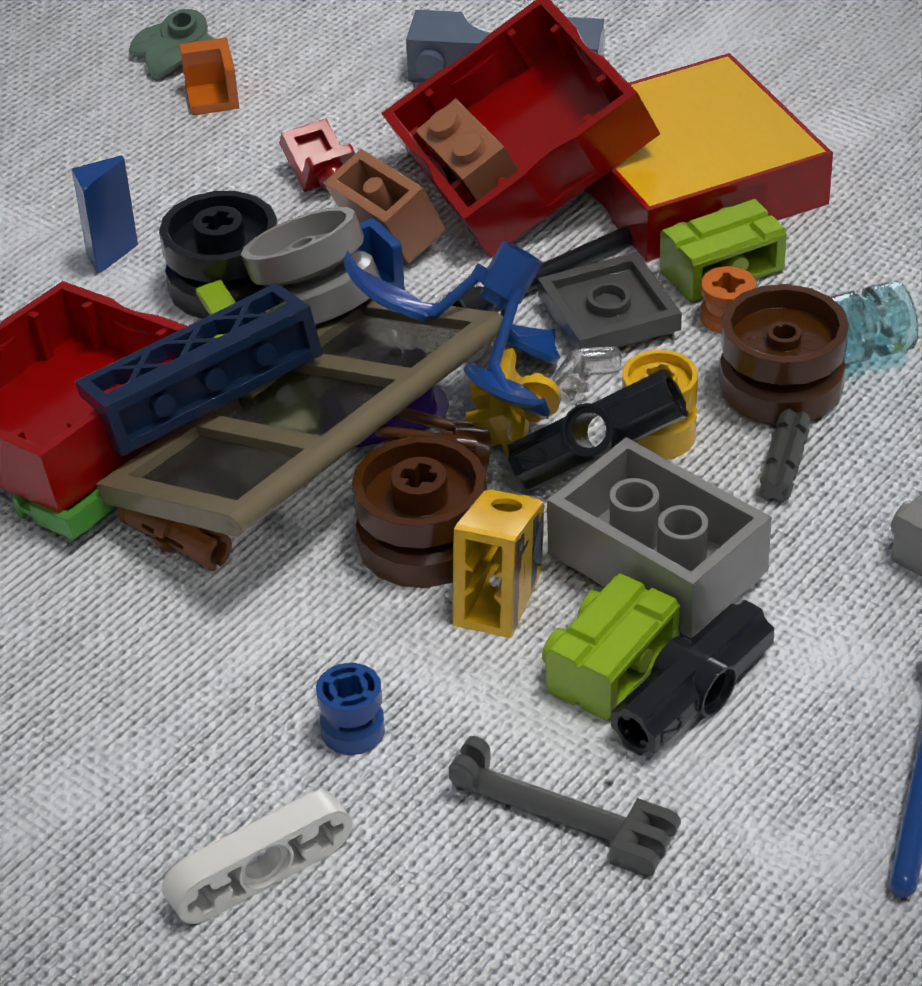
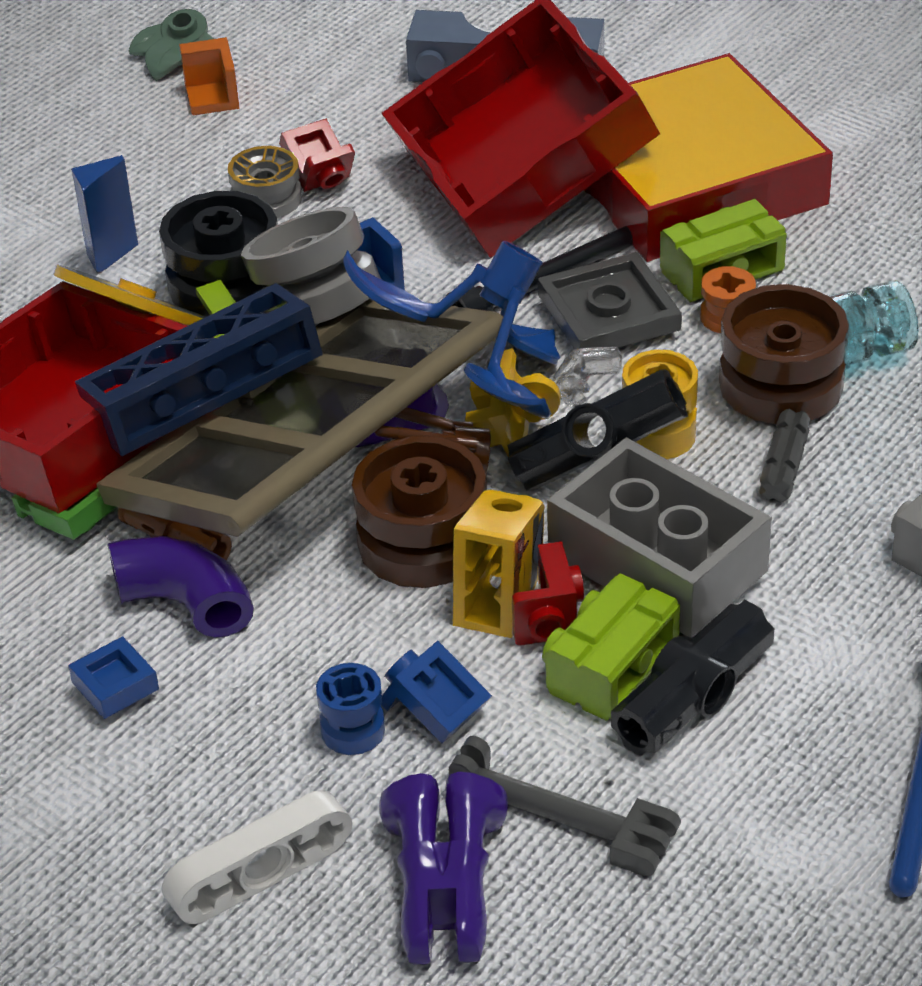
(113, 677): none -> blue plate
(128, 295): none -> yellow piece
(184, 574): none -> dark purple cylinder
(270, 175): none -> light grey wheel
(389, 197): nougat brick -> none
(435, 690): none -> blue bracket
(443, 878): none -> dark purple piece
(466, 149): nougat brick -> none
(554, 603): none -> red bracket

